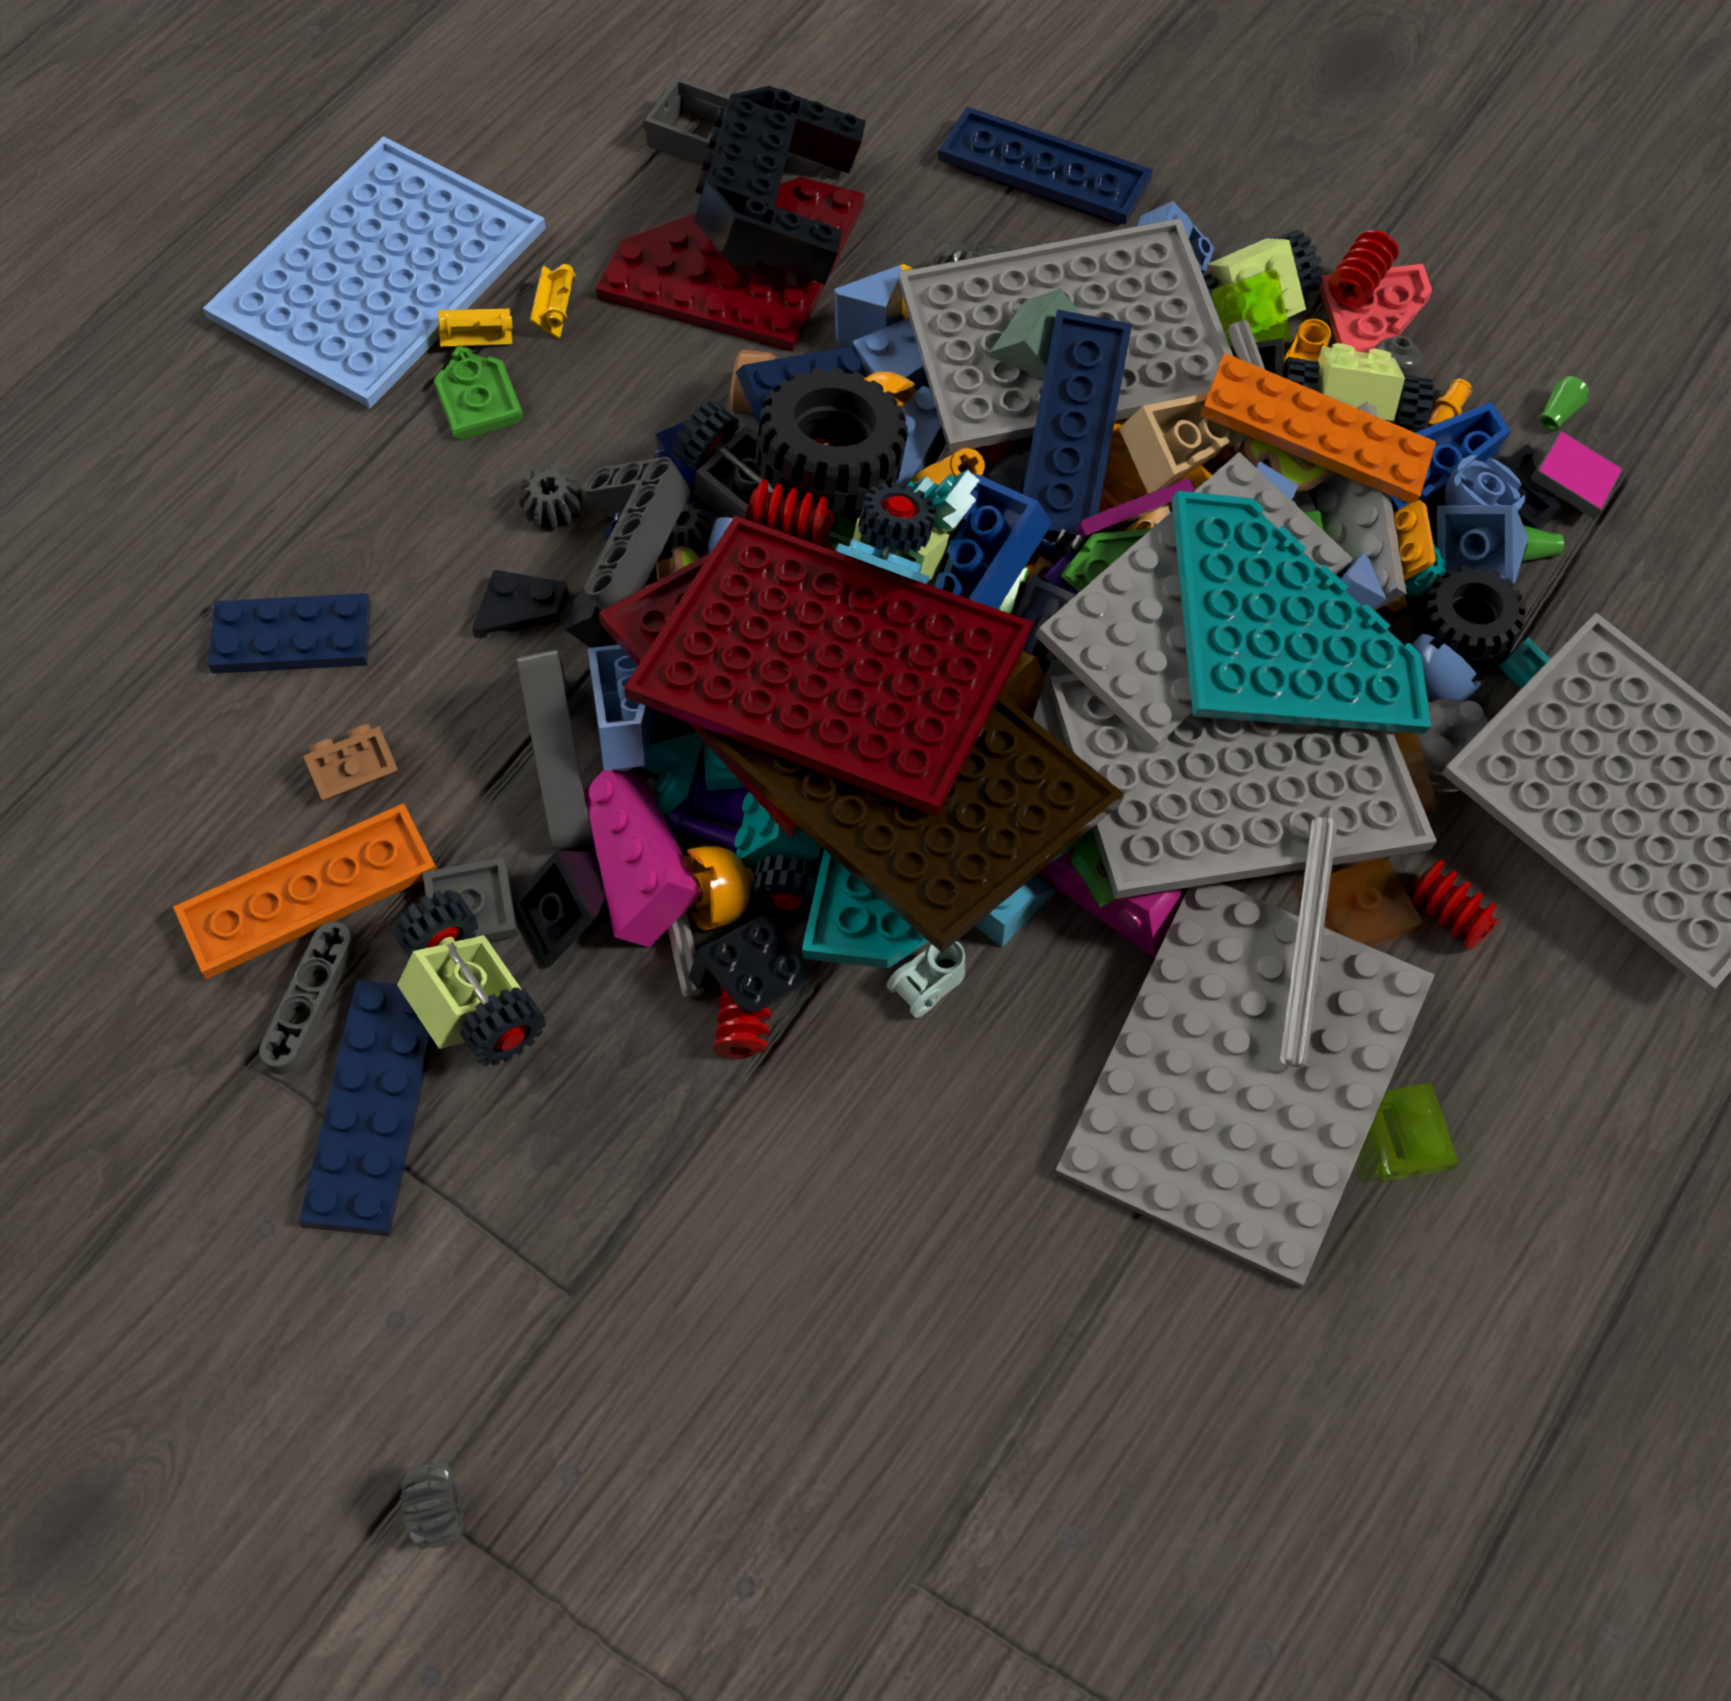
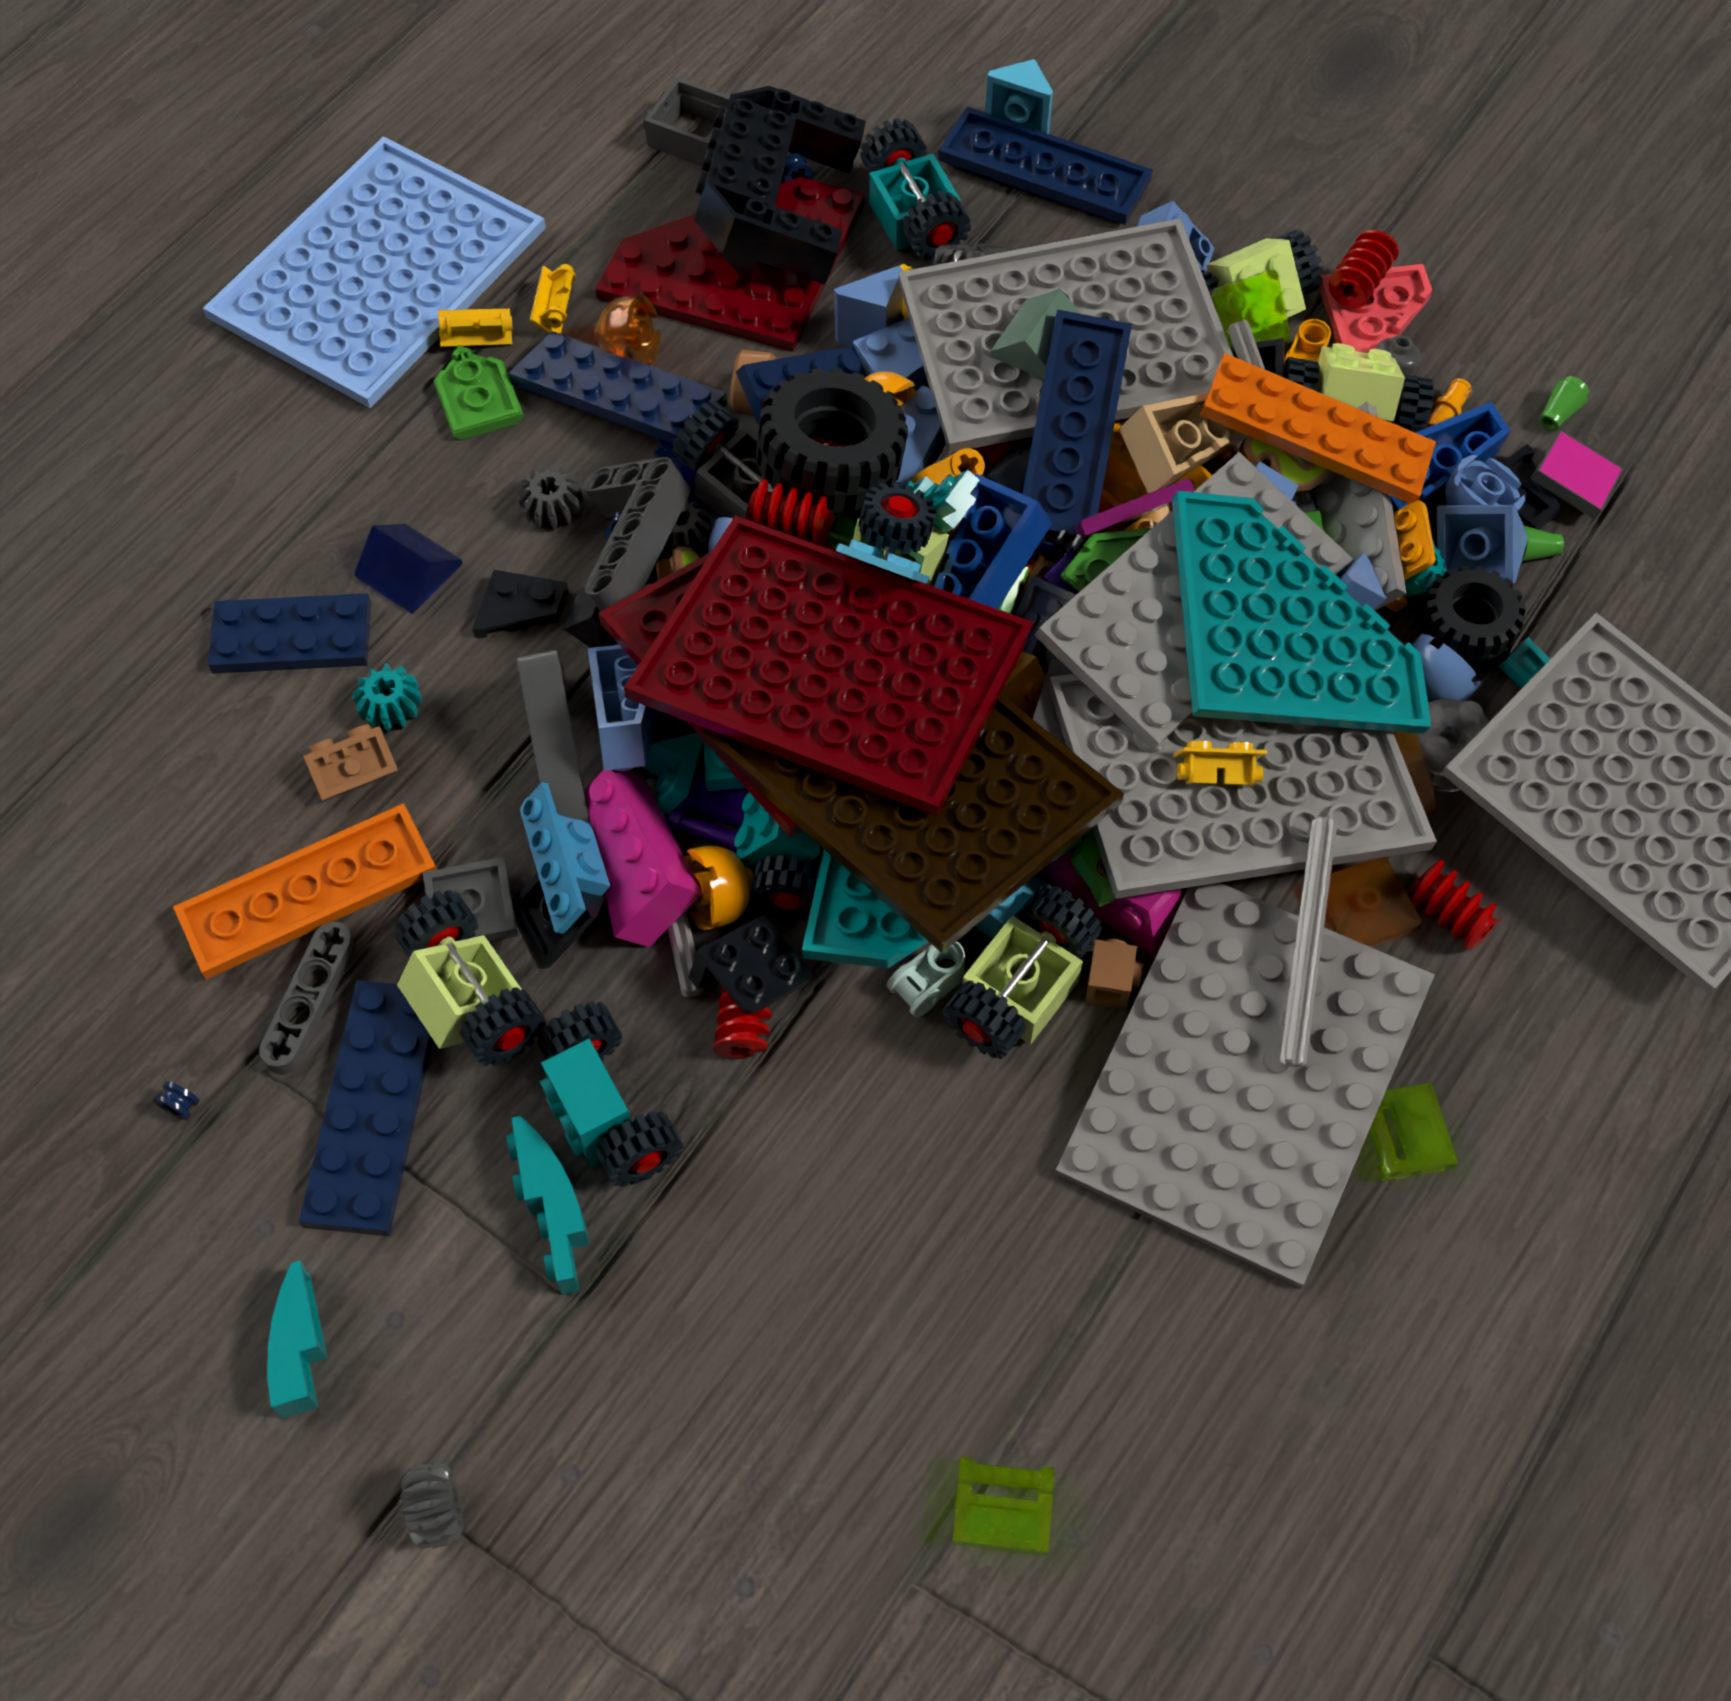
(176, 1100): none -> dark blue bush
(294, 1344): none -> teal slope
(387, 697): none -> teal gear
(404, 565): none -> clear blue slope
(552, 1197): none -> teal slope
(563, 856): none -> dark azure bracket
(591, 1106): none -> brick
(612, 386): none -> dark blue plate
(627, 329): none -> clear orange cylinder
(796, 163): none -> dark blue bush
(911, 191): none -> brick
(1003, 1521): none -> clear neon green plate
(1020, 95): none -> medium azure slope
(1023, 973): none -> brick
(1112, 973): none -> medium nougat brick
(1236, 761): none -> yellow hinge

